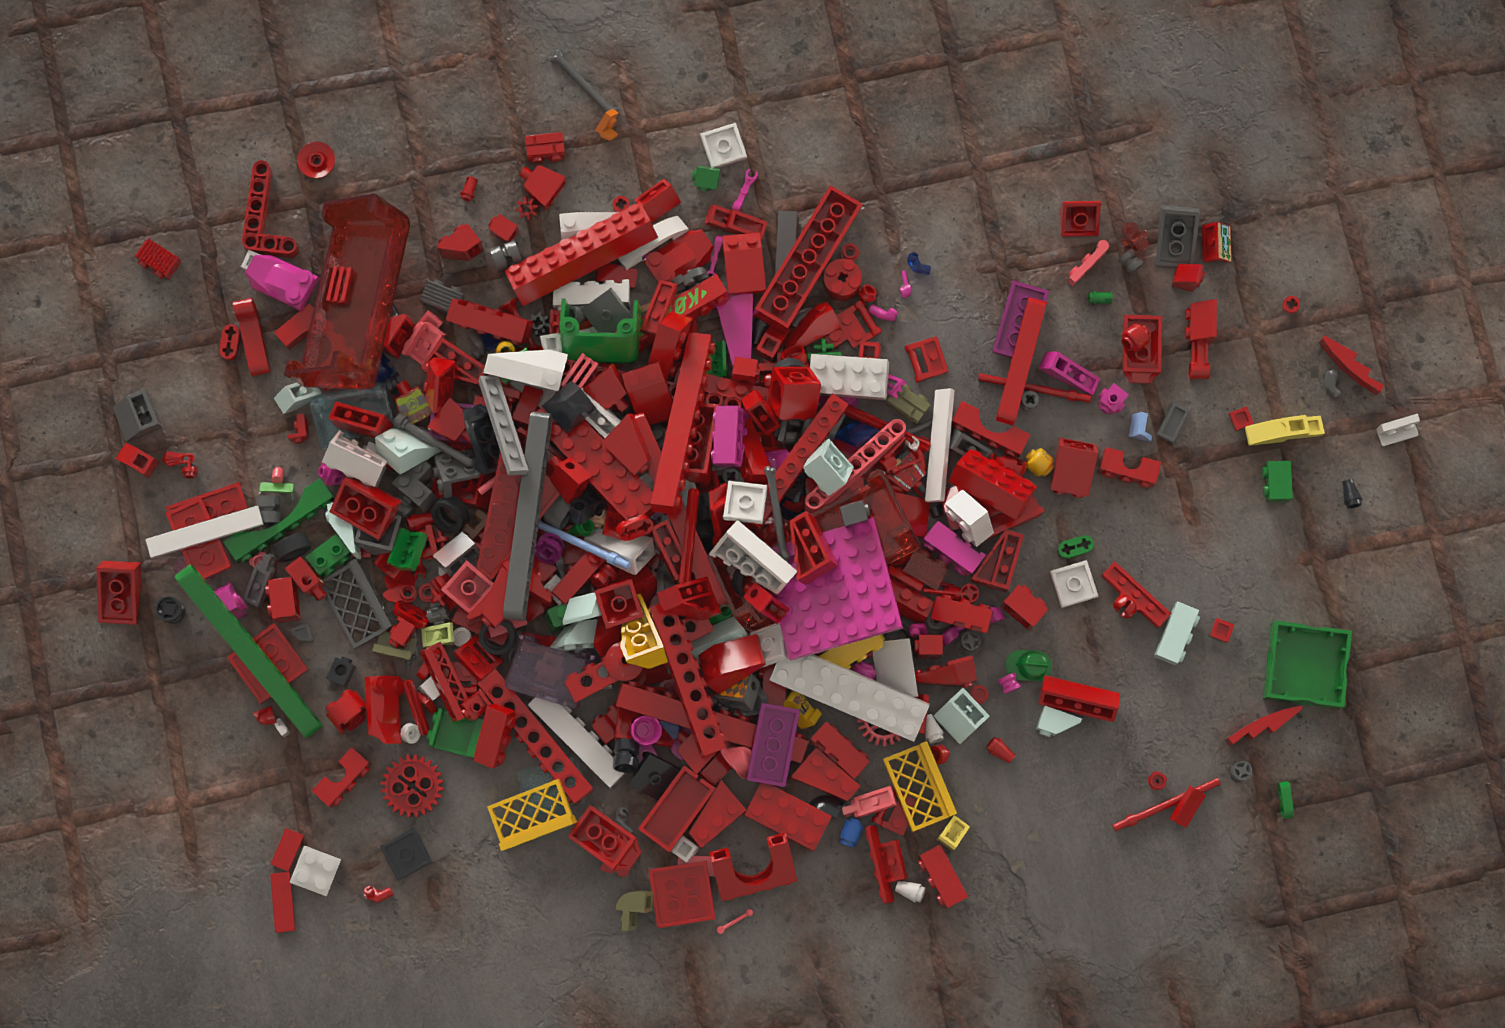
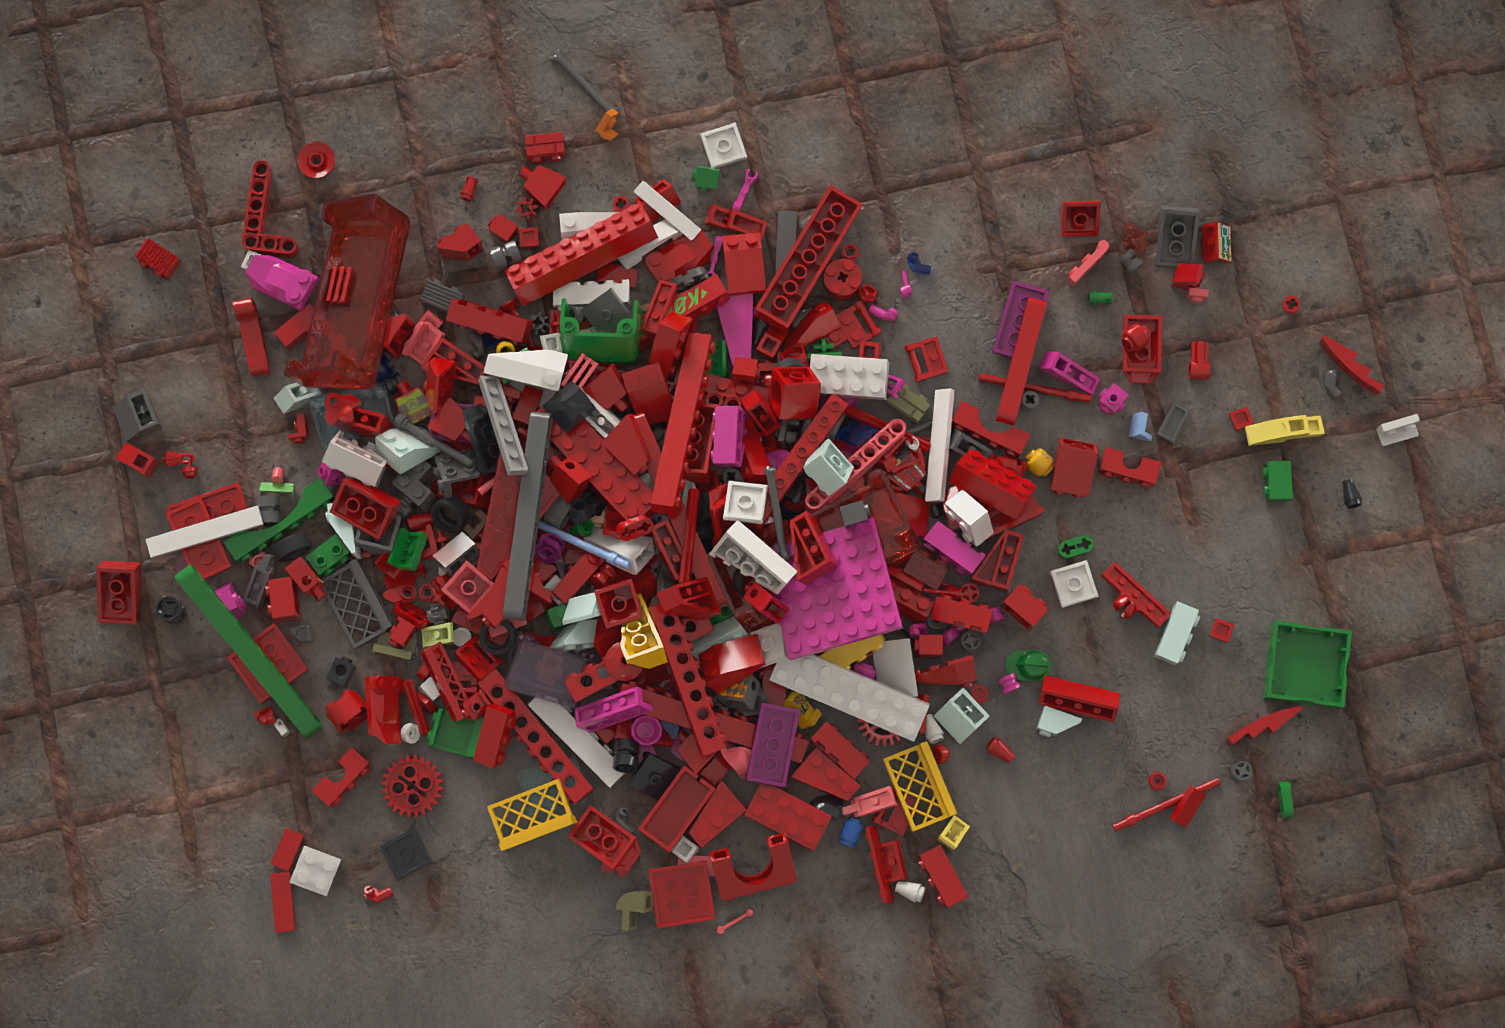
(225, 341): red beam -> none
(341, 410): none -> red plate
(528, 237): none -> red plate
(611, 710): none -> dark pink fence
(667, 210): none -> white sticker
(1197, 295): none -> coral plate
(1201, 321): red slope -> none

